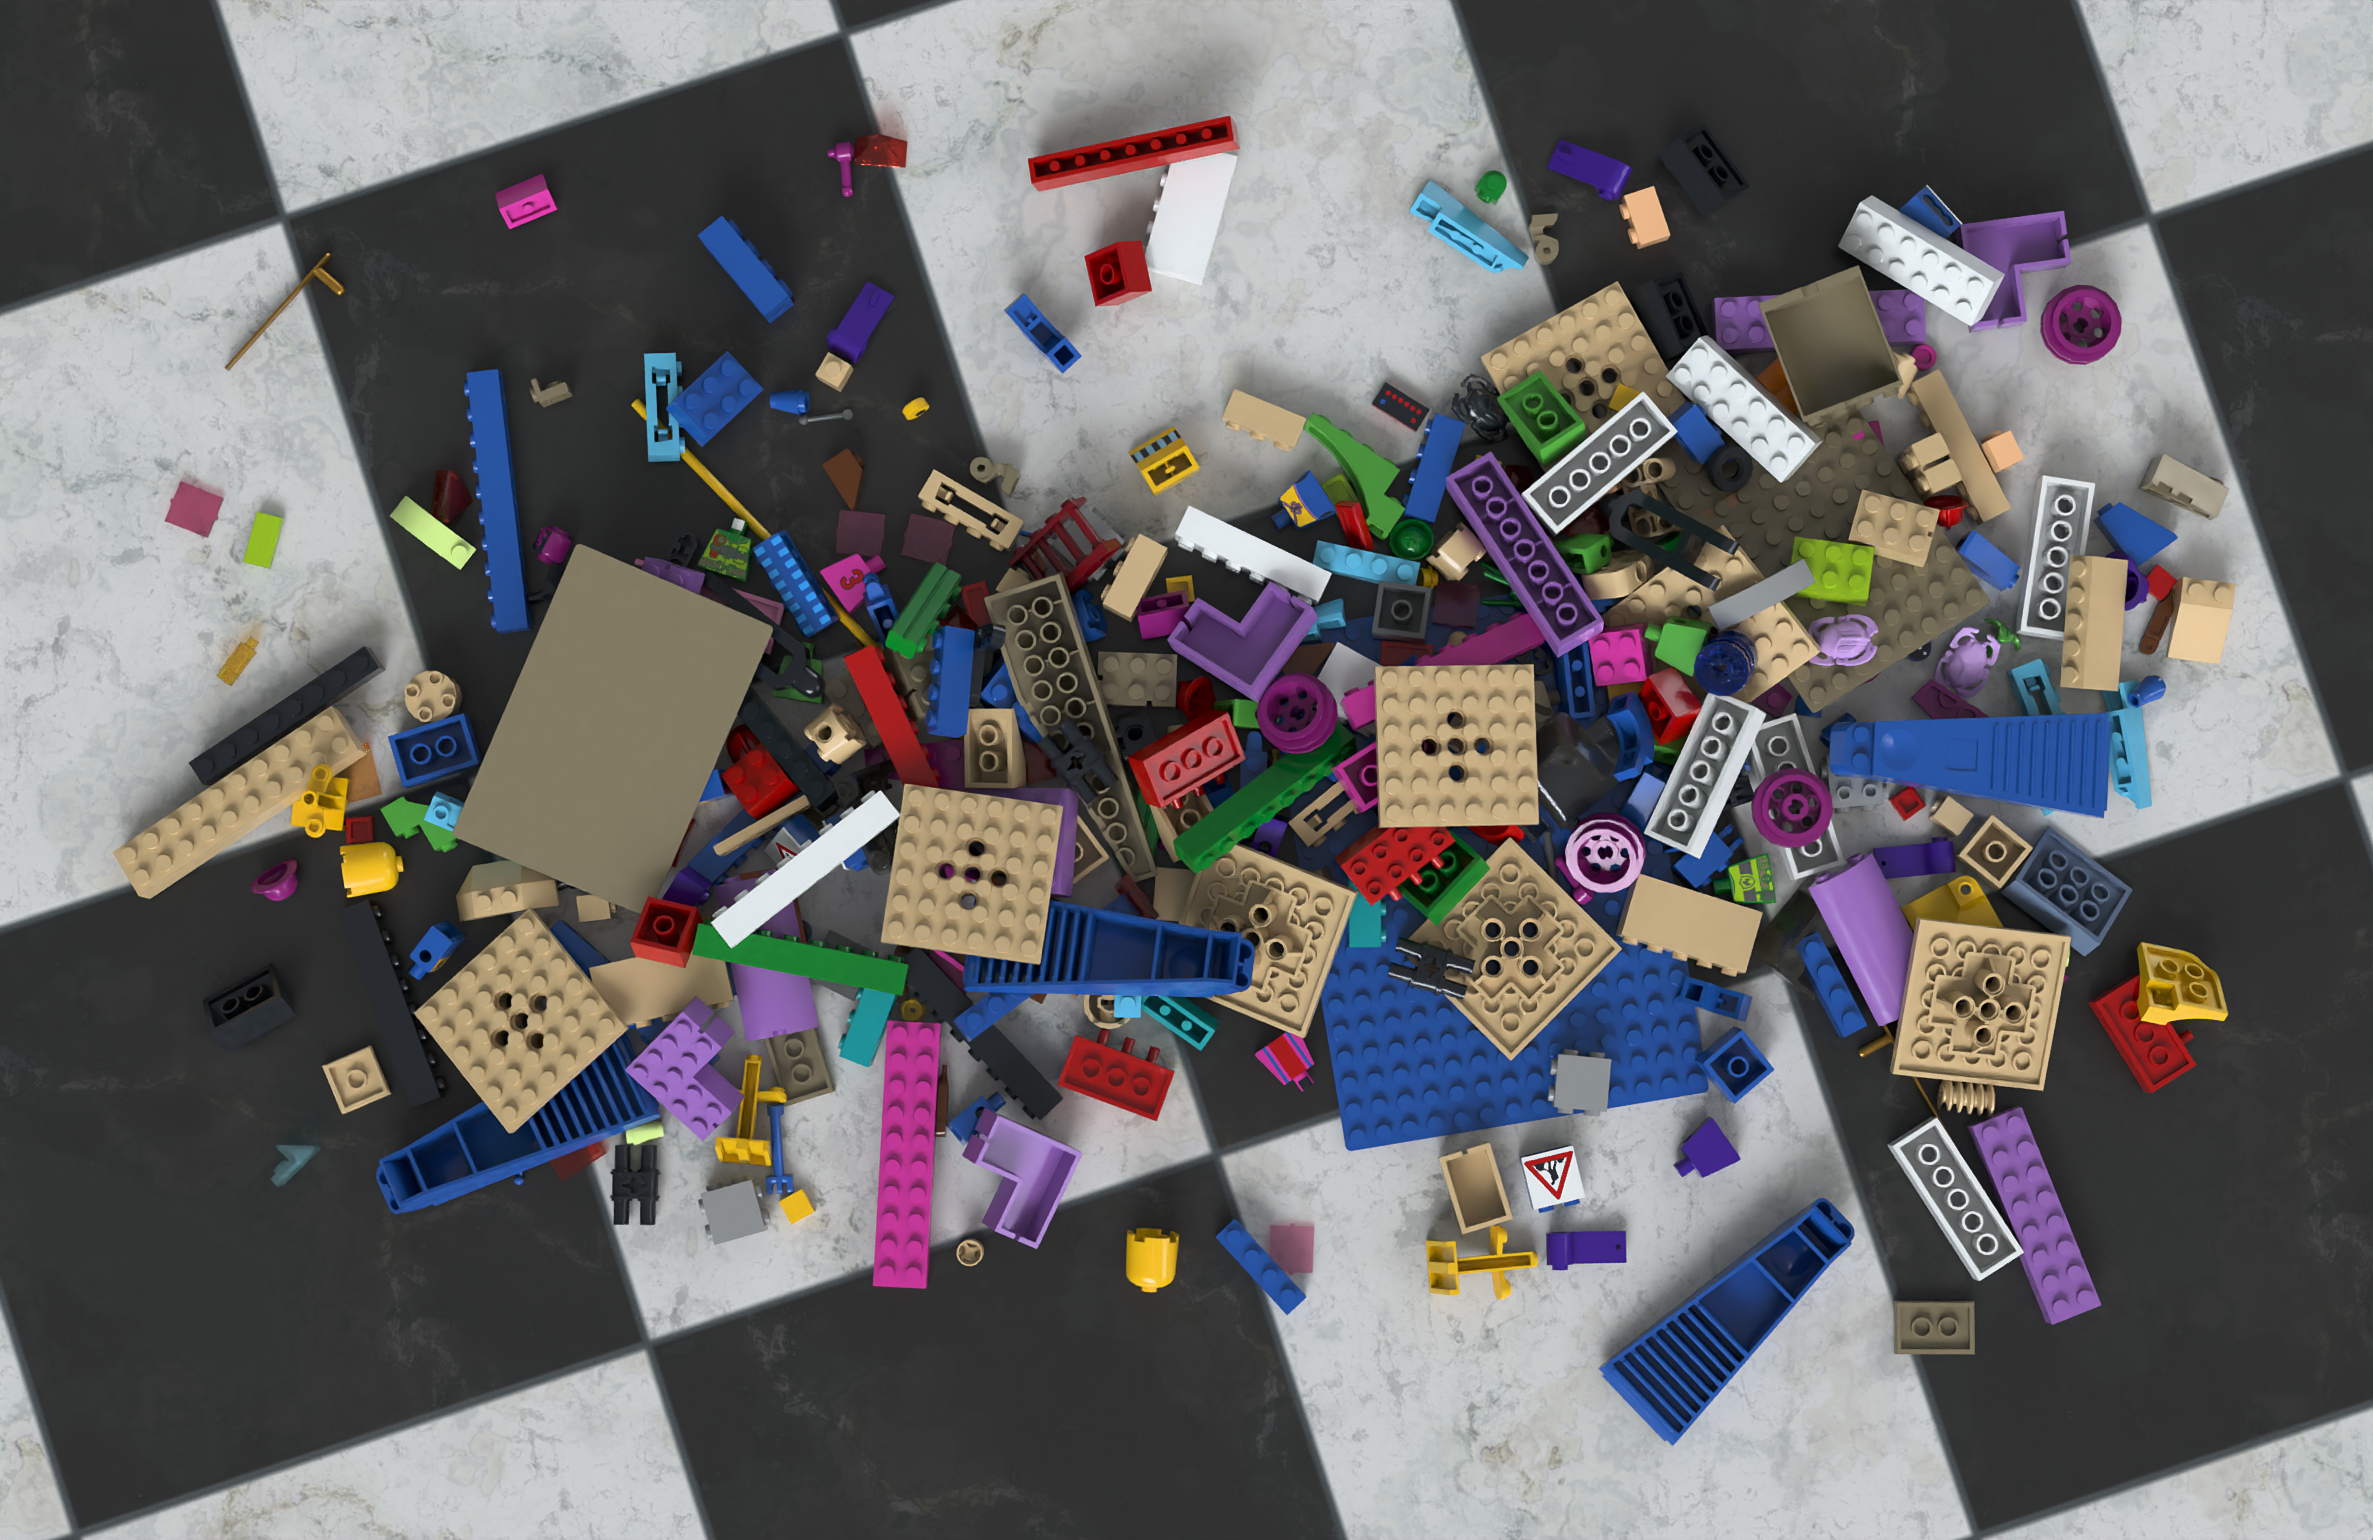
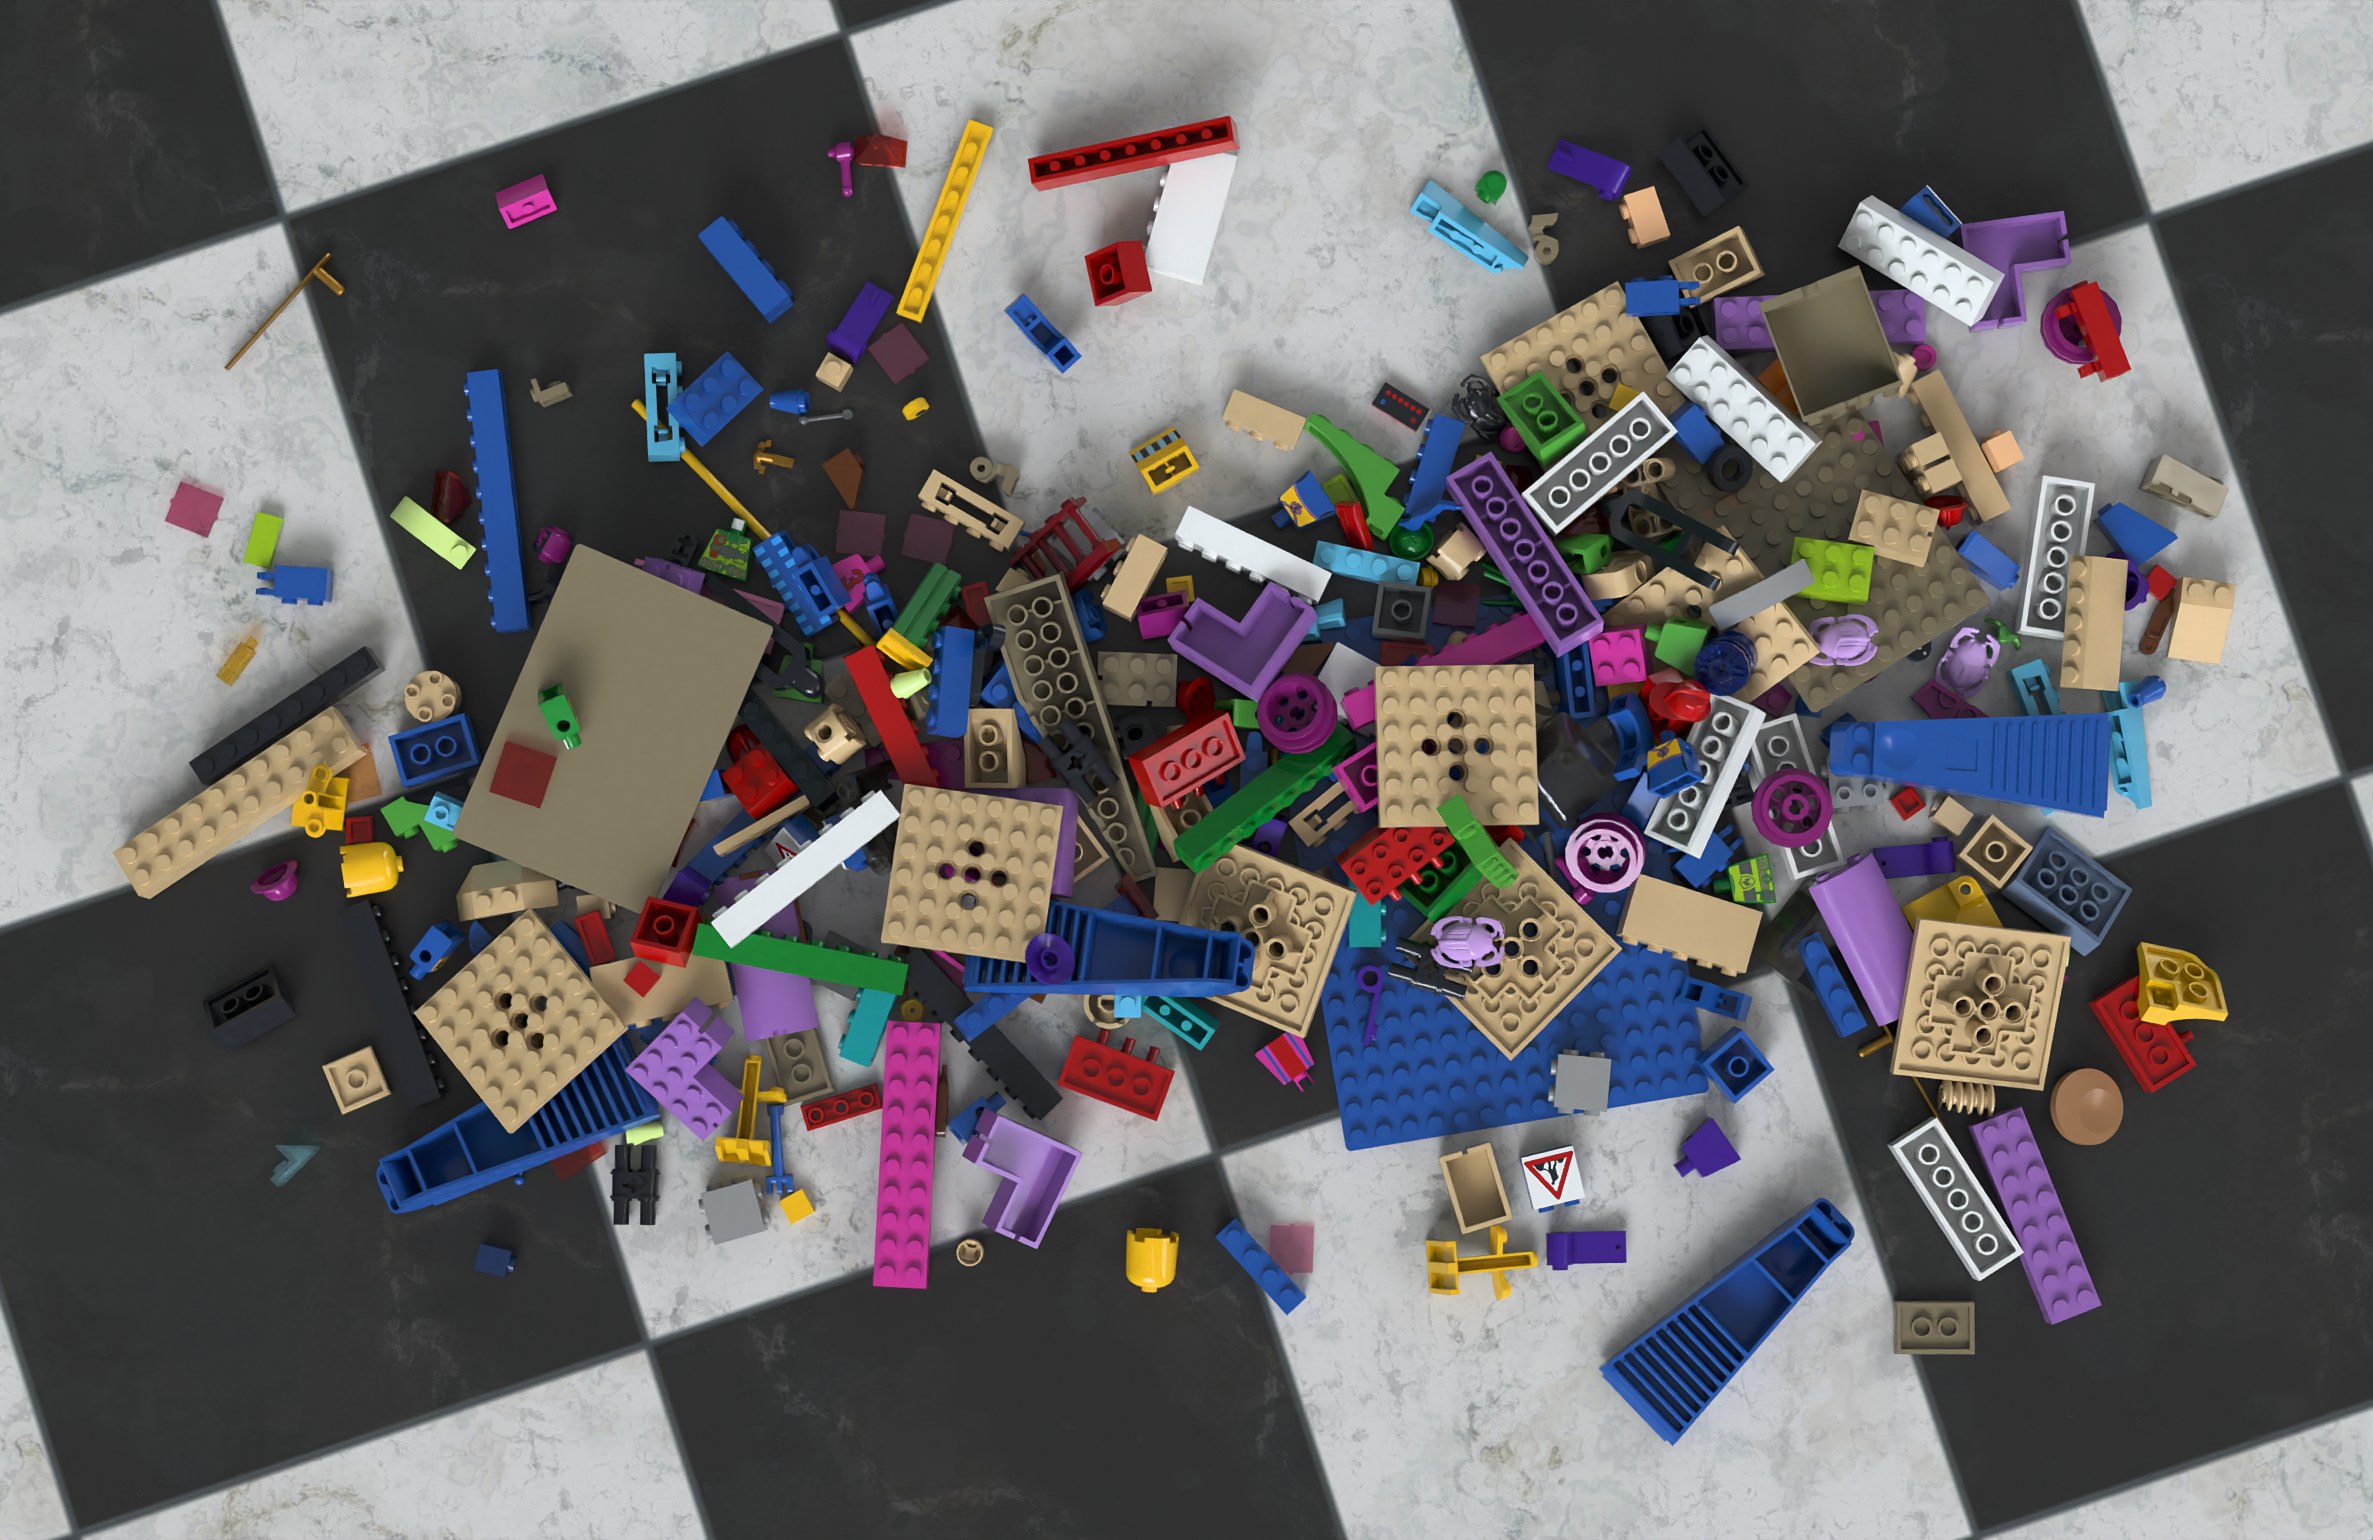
(299, 583): none -> blue hinge
(479, 937): none -> blue tile
(495, 1259): none -> dark blue brick
(523, 774): none -> clear red tile
(556, 707): none -> green torso
(595, 938): none -> red tile
(641, 979): none -> red tile
(760, 455): none -> pearl gold piece
(819, 581): none -> blue hinge
(857, 1103): none -> red tile
(898, 353): none -> clear pink piece
(903, 651): none -> yellow tile
(910, 682): none -> yellowish green cone
(945, 221): none -> yellow plate
(1058, 955): none -> dark purple dish
(1370, 979): none -> dark purple door
(1417, 518): none -> blue hair
(1466, 941): none -> lavender shield
(1477, 842): none -> bright green arch
(1511, 439): none -> dark pink tile
(1658, 296): none -> blue hinge
(1672, 766): none -> blue torso
(1681, 700): none -> red piece
(1718, 265): none -> tan slope
(2086, 1106): none -> medium nougat piece
(2097, 331): none -> red brick

